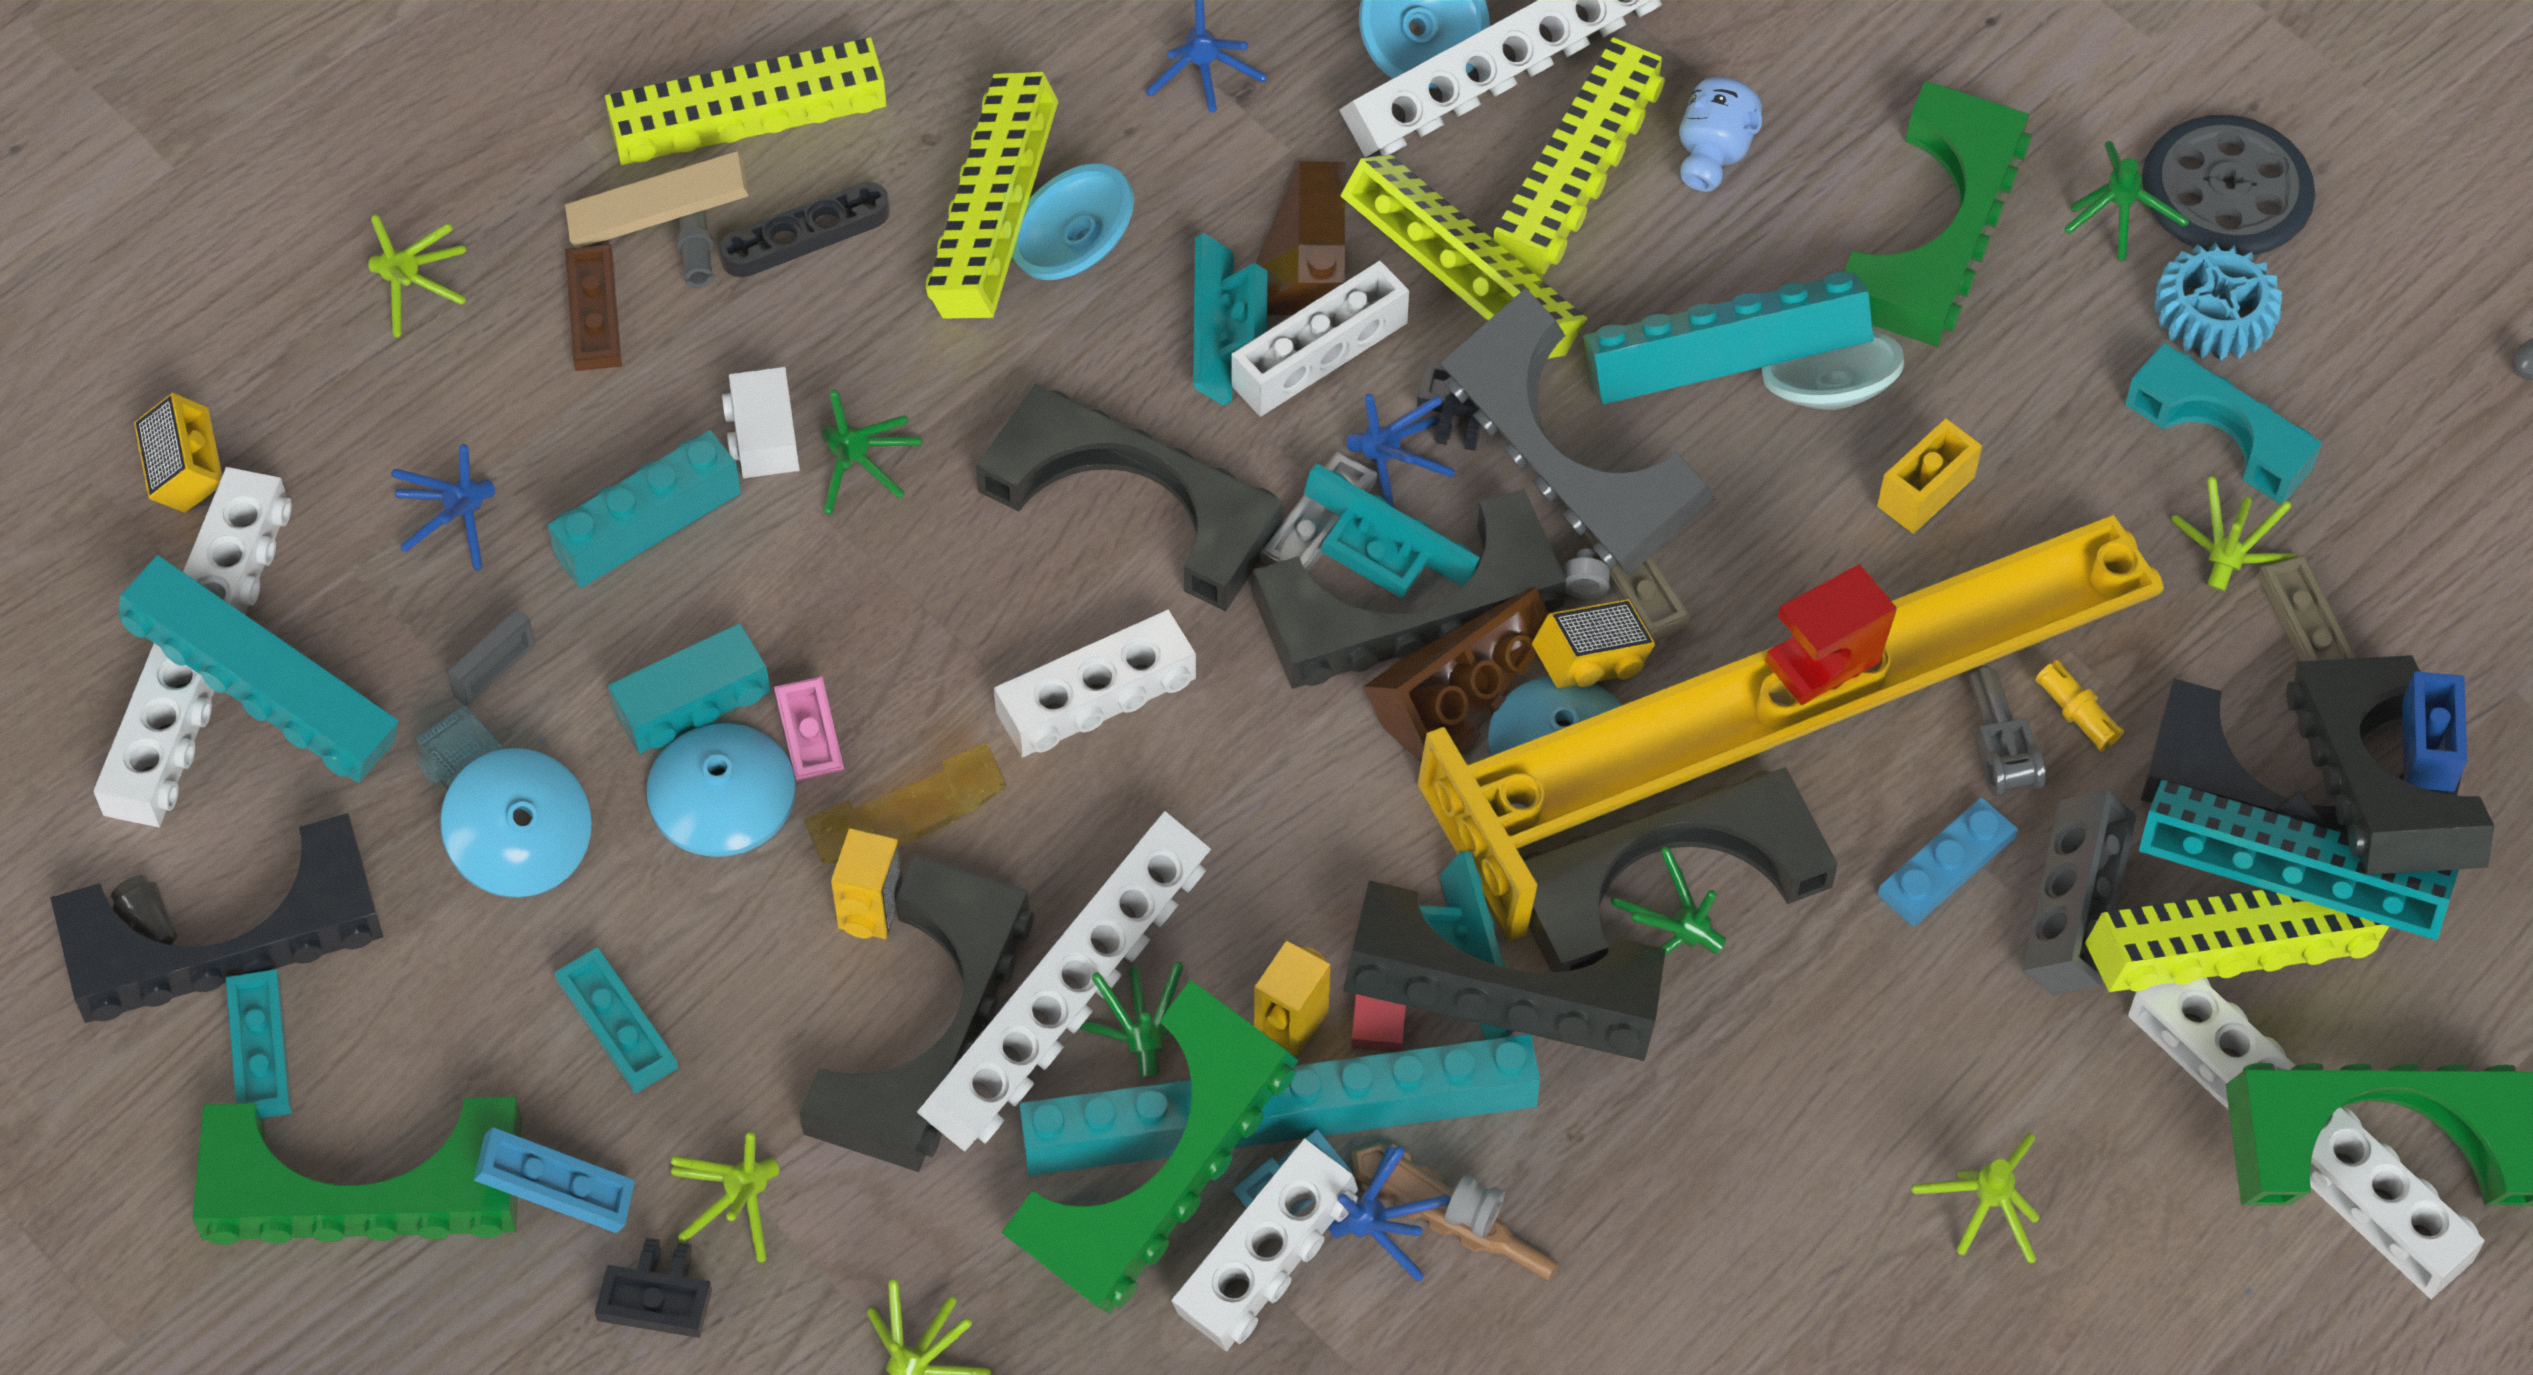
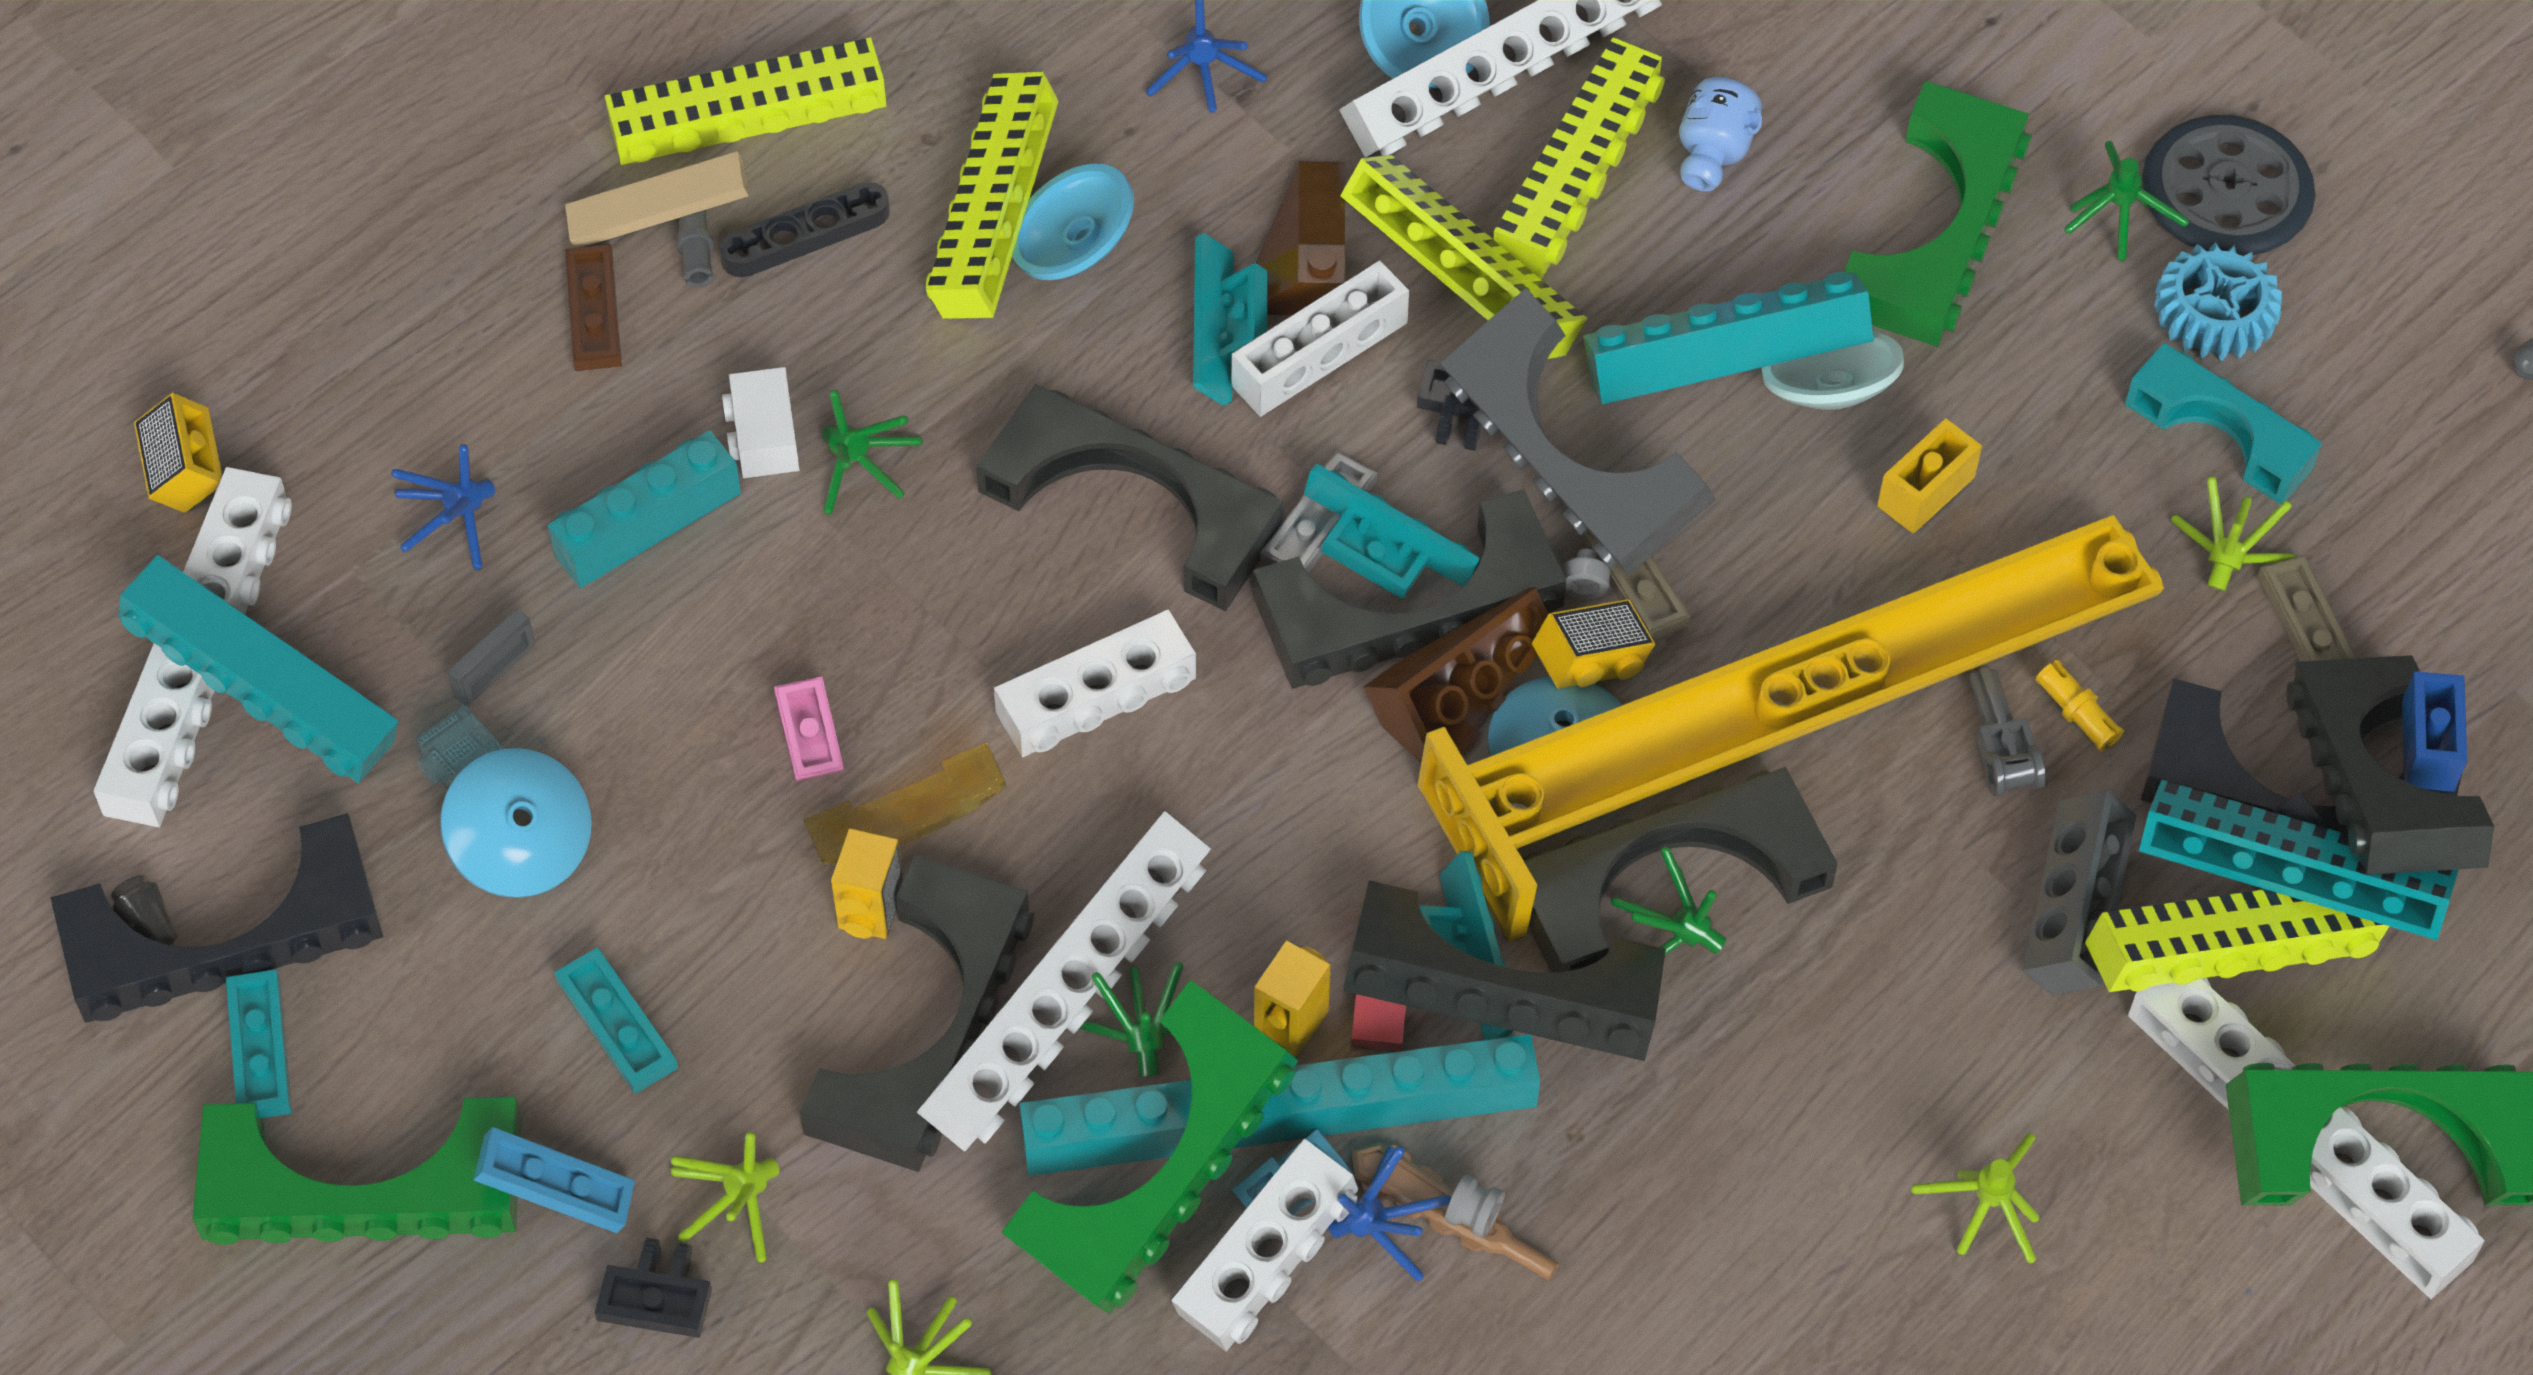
(402, 267): lime plant -> none
(689, 689): teal brick -> none
(723, 811): medium azure dish -> none
(1383, 442): blue plant -> none
(1836, 634): red piece -> none
(1947, 862): dark azure plate -> none

